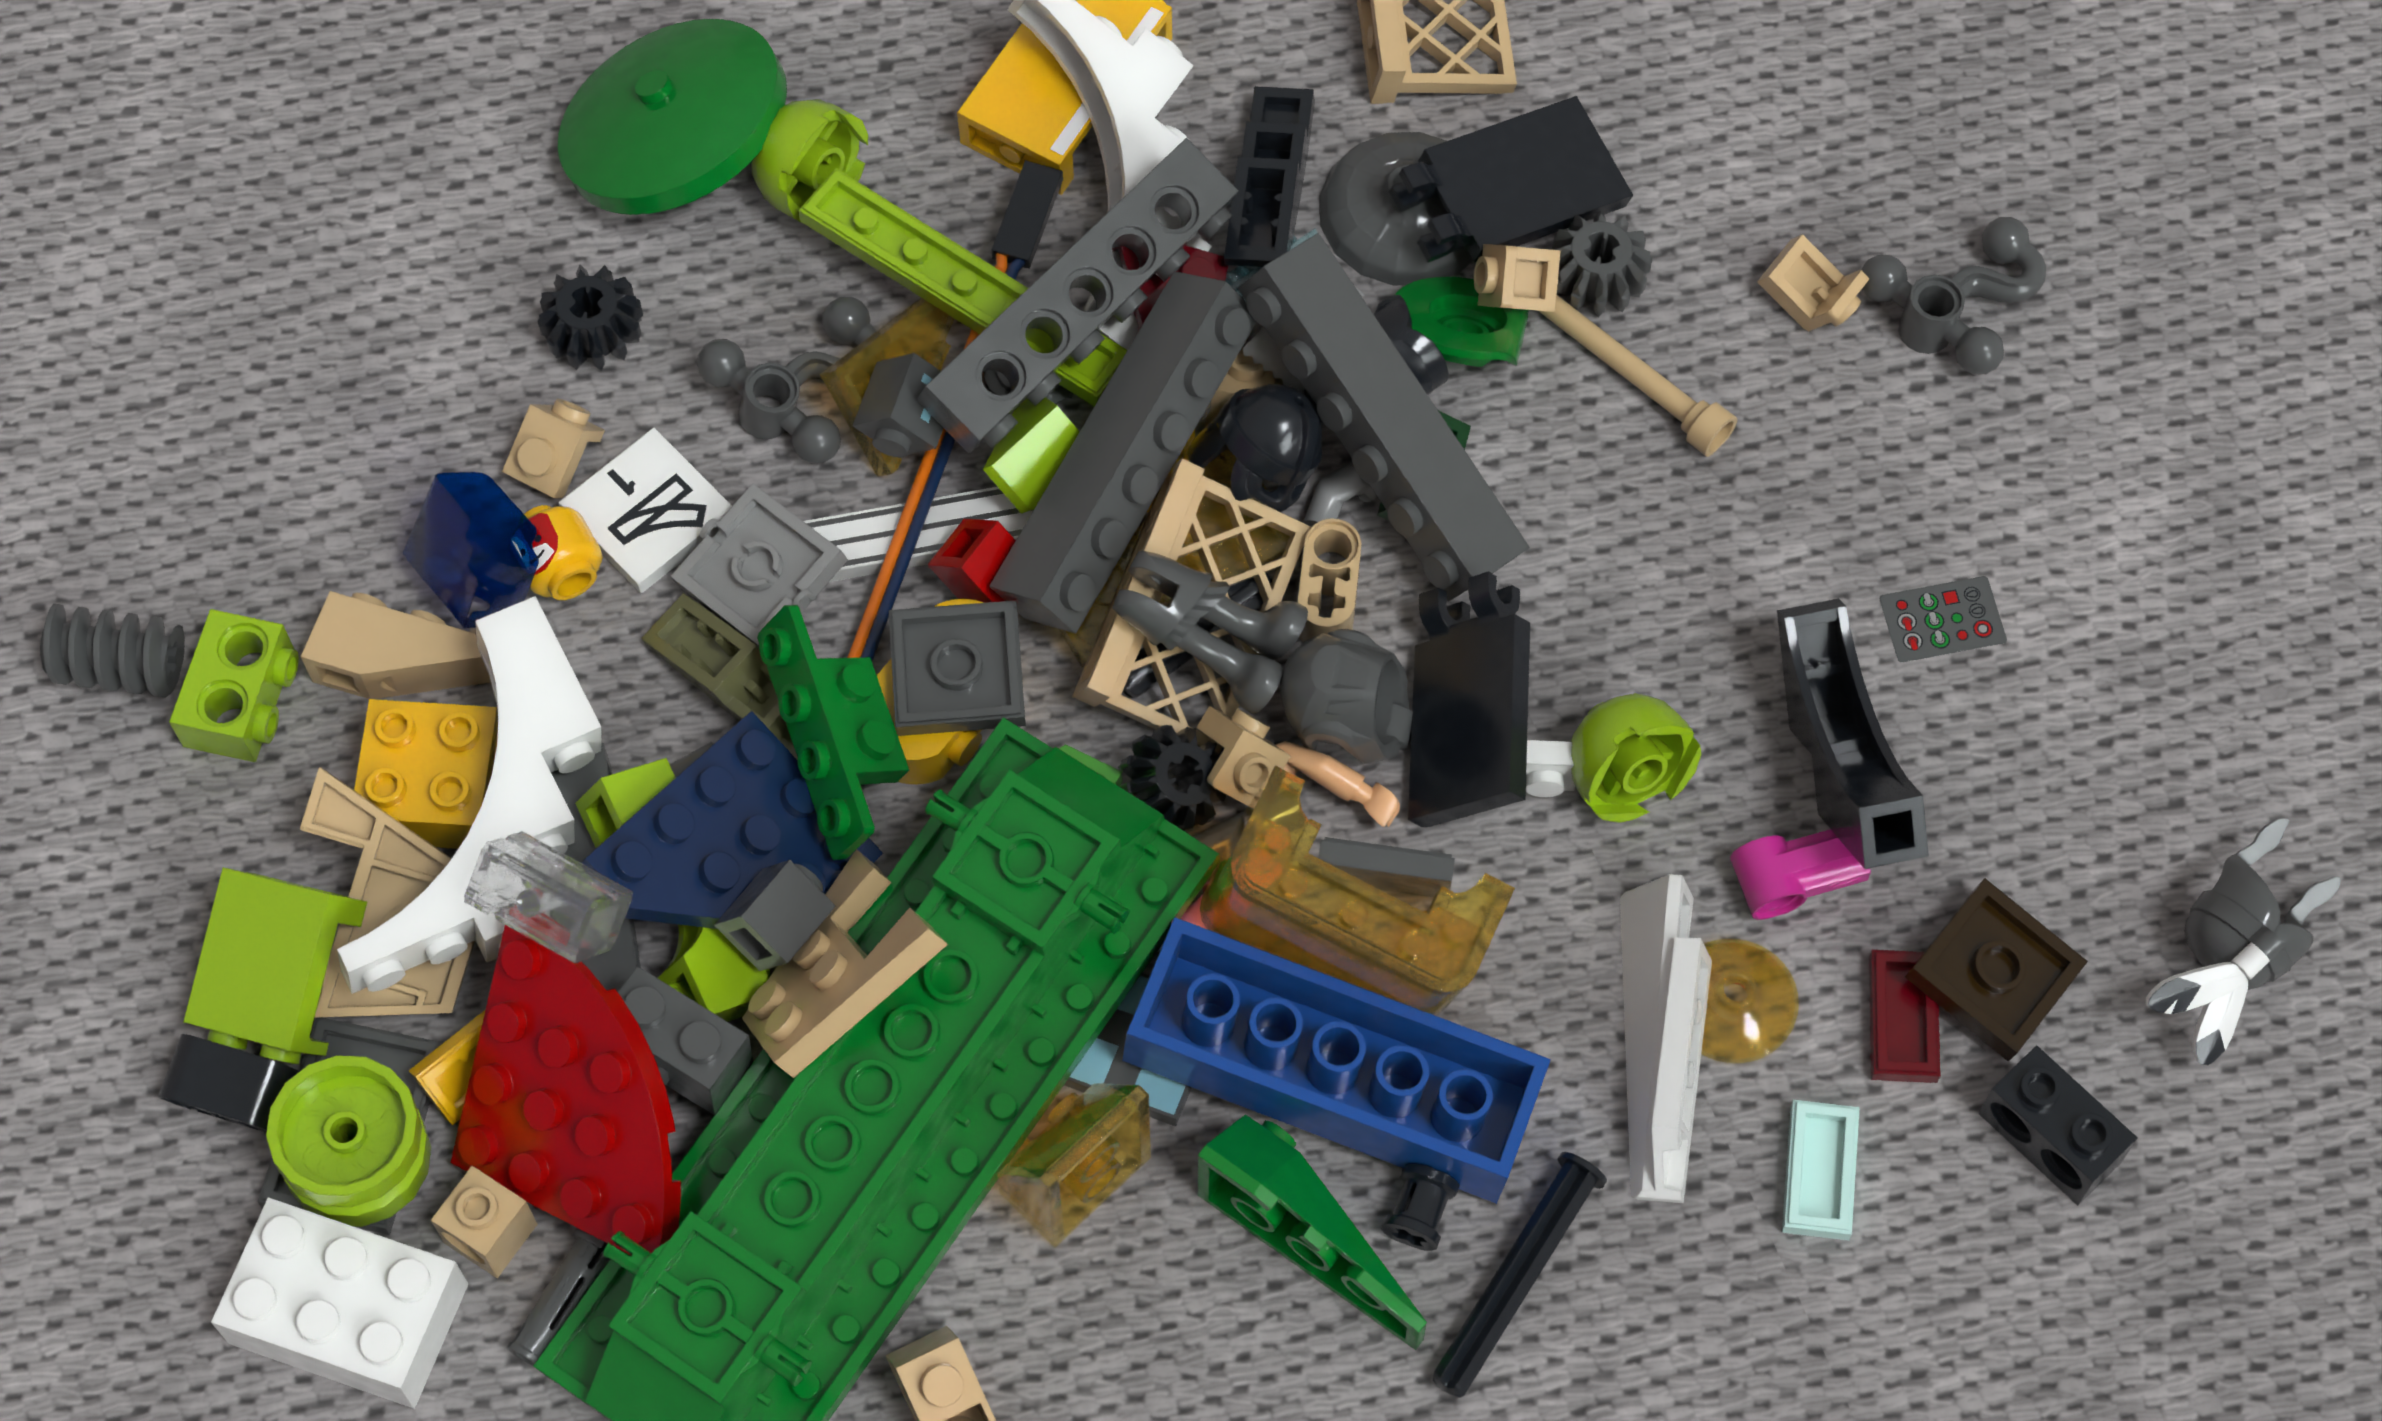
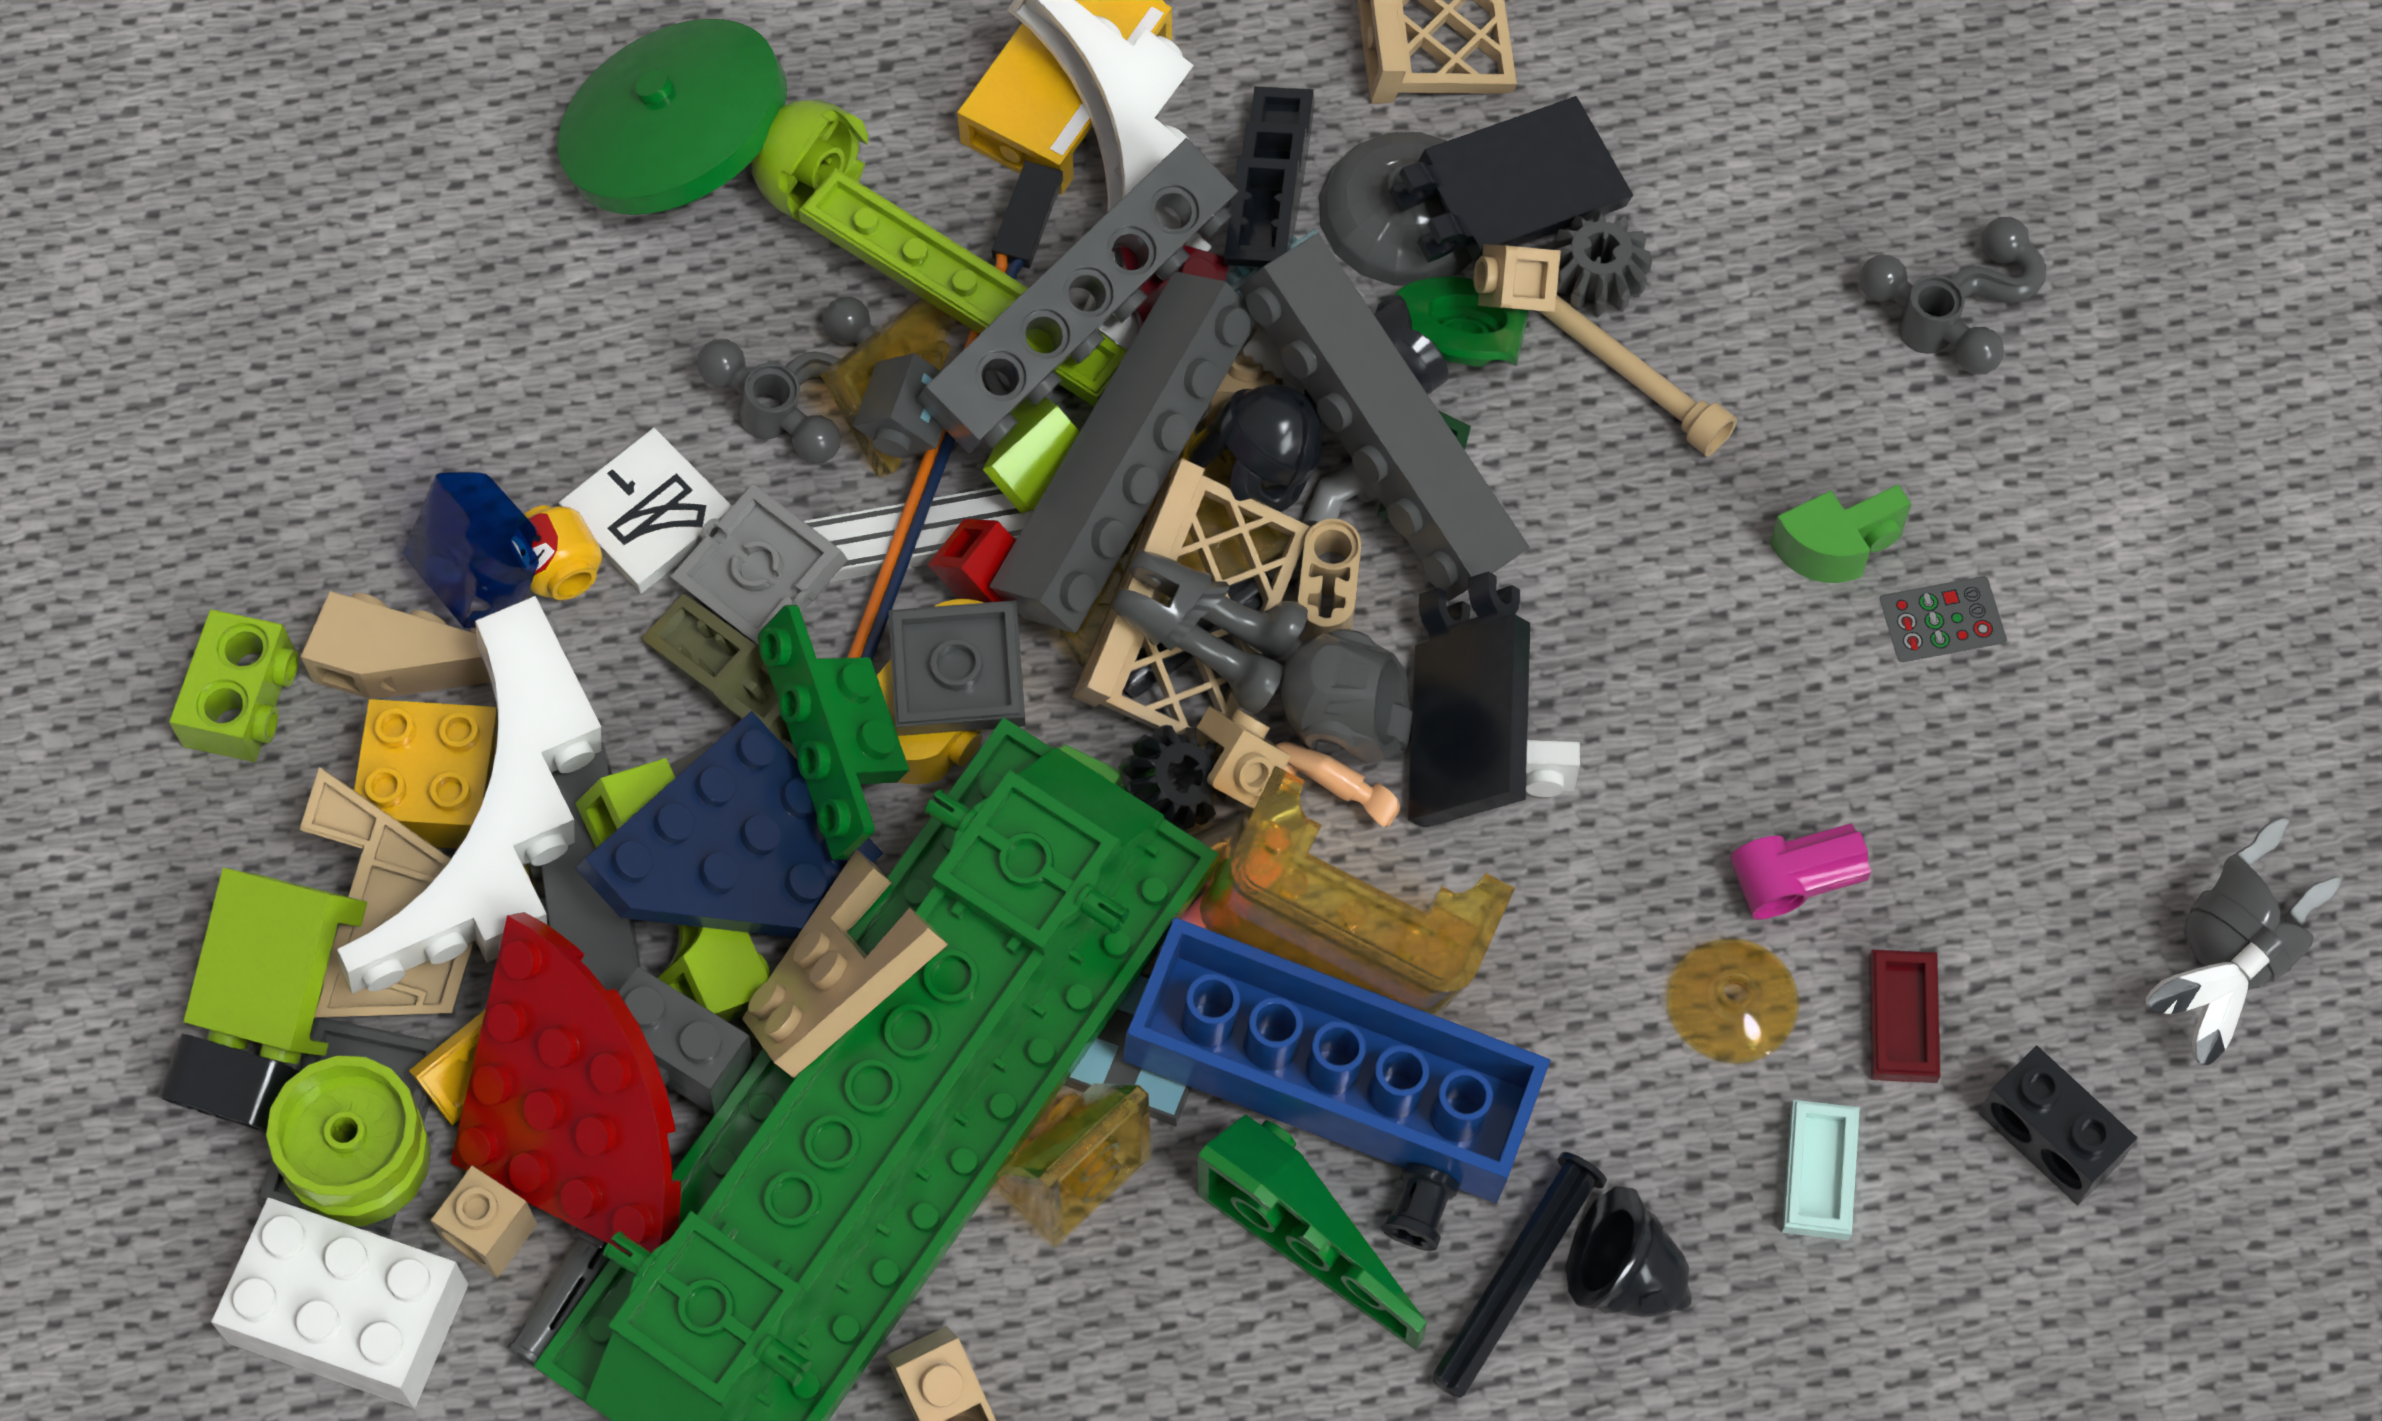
(111, 655): dark grey piece -> none
(548, 896): clear brick -> none
(551, 446): tan bracket -> none
(613, 322): black gear -> none
(776, 914): dark grey brick -> none
(1390, 866): dark grey tile -> none
(1626, 1260): none -> black piece
(1631, 753): lime cylinder -> none
(1664, 1031): white wedge -> none
(1812, 286): tan bracket -> none
(1829, 711): black arch -> none
(1835, 543): none -> bright green brick
(1996, 969): dark brown tile -> none

